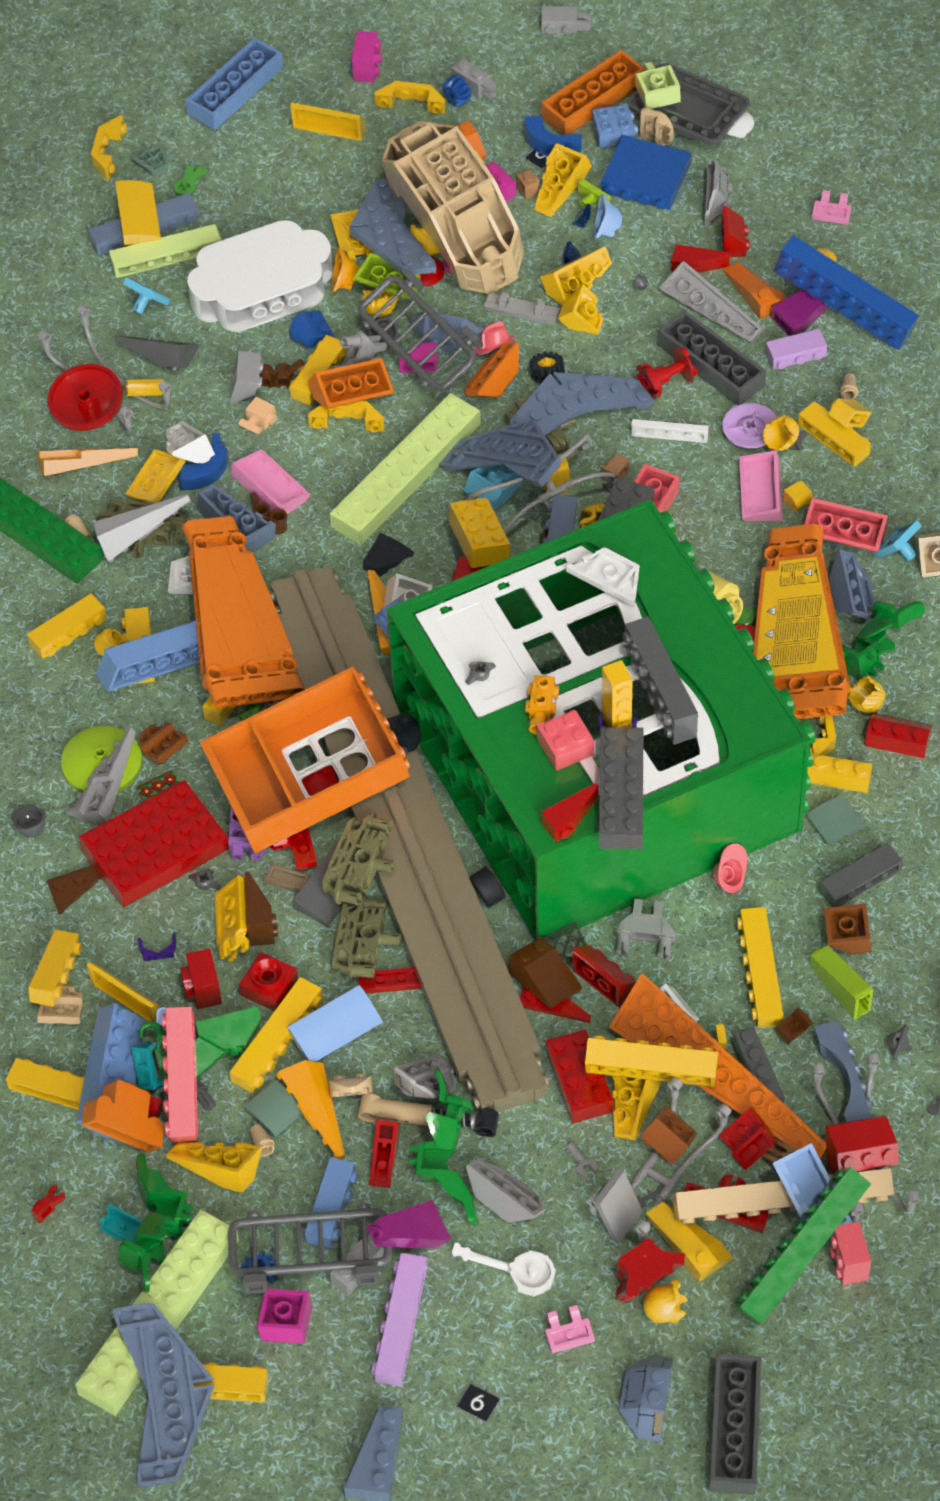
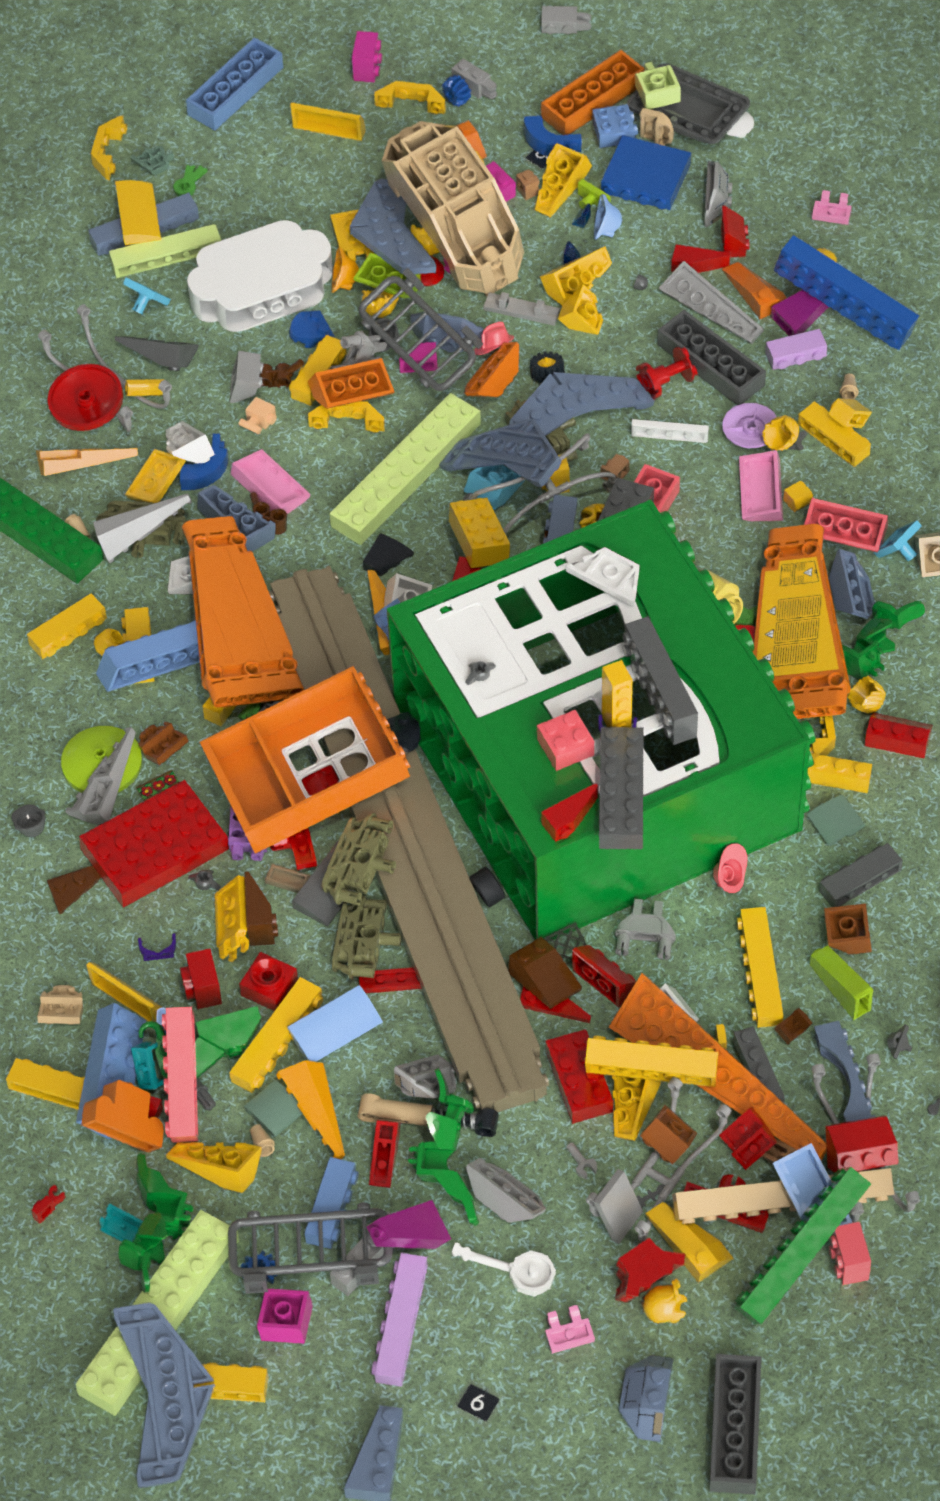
(54, 968): yellow brick -> none
(352, 1086): tan slope -> none
(541, 703): light orange brick -> none

